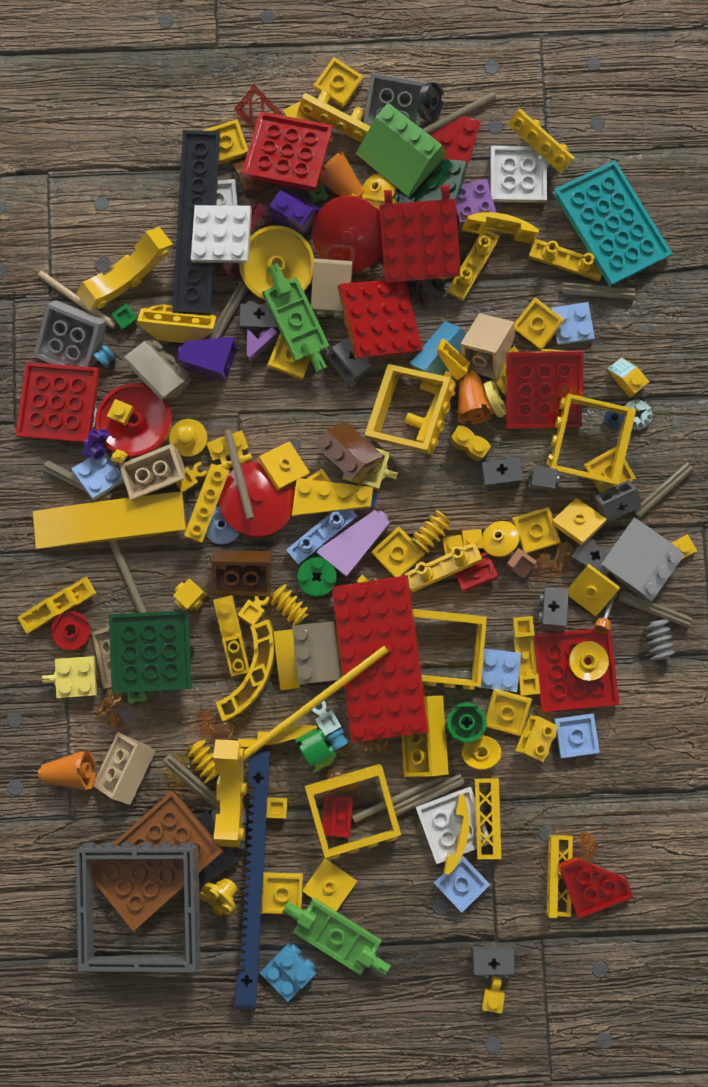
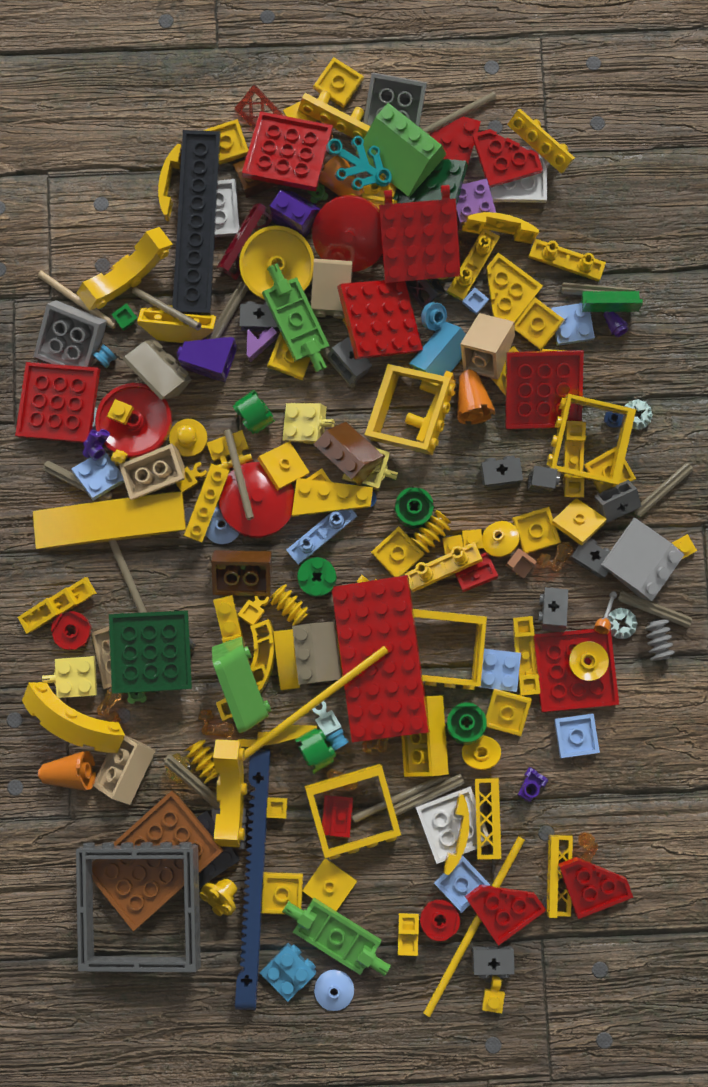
(69, 723): none -> yellow brick
(166, 308): none -> dark tan piece
(172, 161): none -> yellow slope
(189, 595): yellow brick -> none
(221, 234): white plate -> none
(239, 684): none -> bright green windscreen
(254, 411): none -> green brick
(305, 422): none -> light yellow plate
(338, 980): none -> light blue dish
(351, 546): lavender slope -> none
(361, 163): none -> teal plant
(408, 934): none -> yellow slope
(414, 496): none -> green brick
(429, 101): black tile -> none
(433, 316): none -> dark azure plate
(447, 928): none -> red plate
(455, 362): yellow slope -> none
(465, 440): yellow brick -> none
(471, 931): none -> yellow piece
(475, 301): none -> light blue plate
(494, 398): light yellow tile -> none
(504, 158): none -> red plate
(504, 909): none -> red plate
(509, 288): none -> yellow plate
(534, 782): none -> dark purple plate
(537, 738): yellow brick -> none
(574, 457): none -> yellow slope
(592, 590): yellow plate -> none
(611, 301): none -> green panel
(612, 223): teal plate -> none
(616, 324): none -> dark purple cone
(628, 376): yellow slope -> none
(630, 620): none -> light aqua gear

